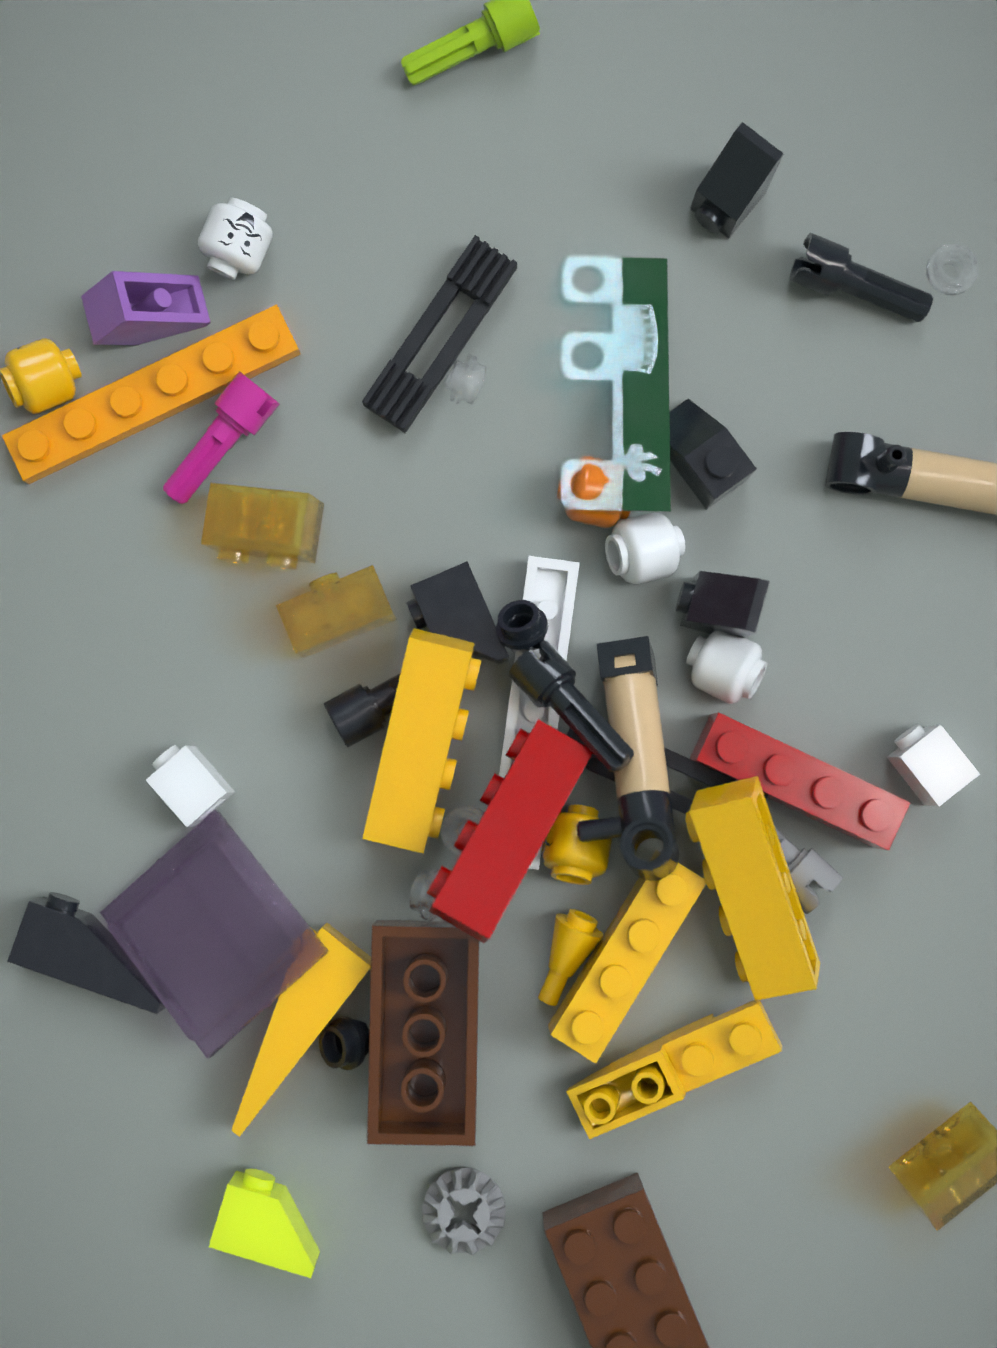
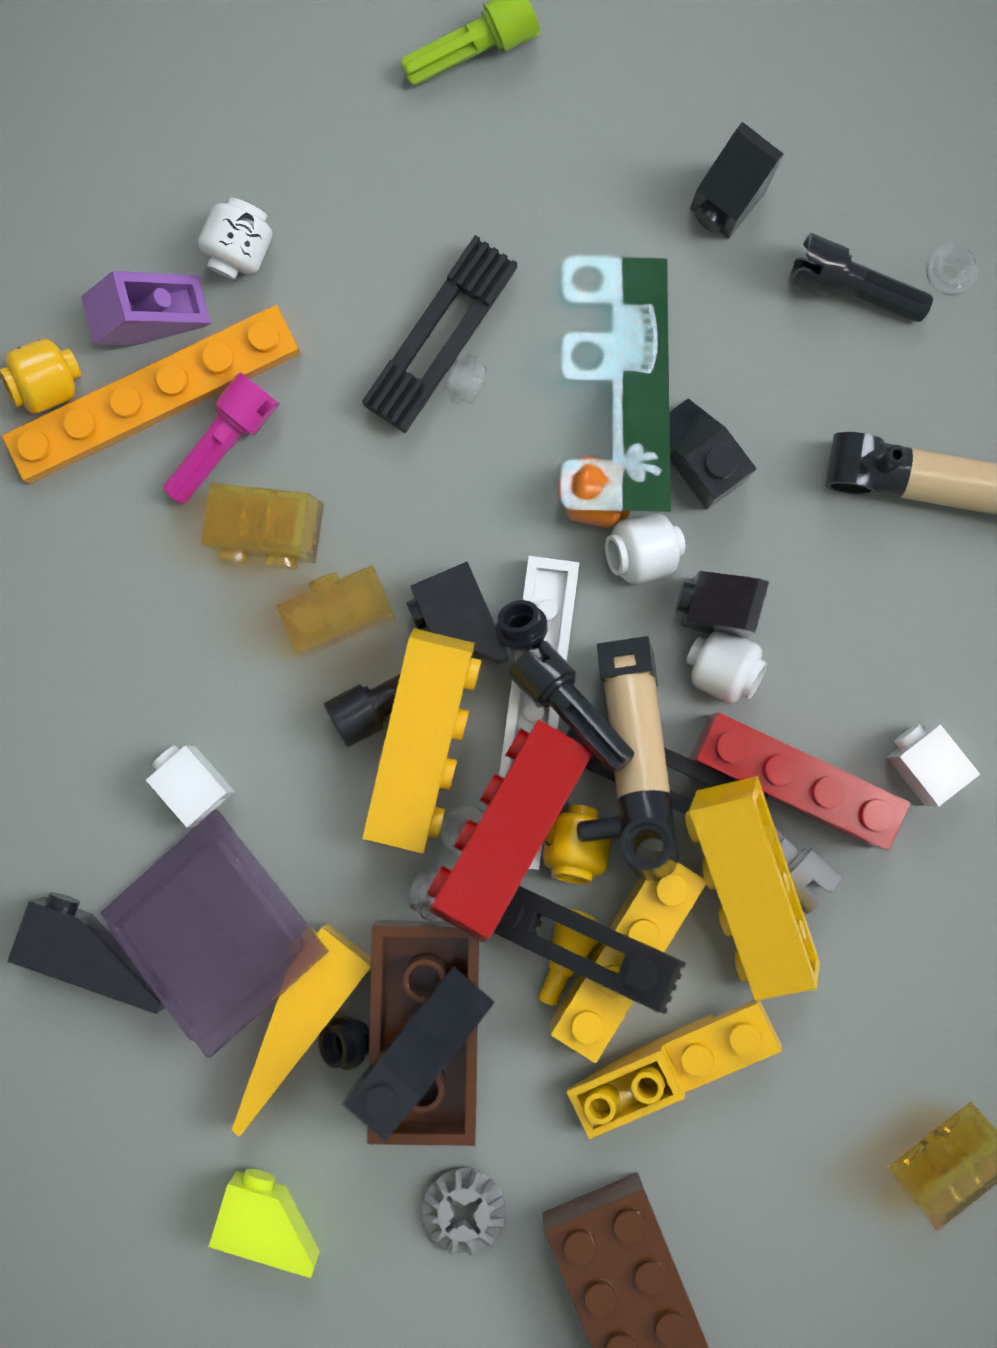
(417, 1054): none -> black slope
(644, 976): none -> black container

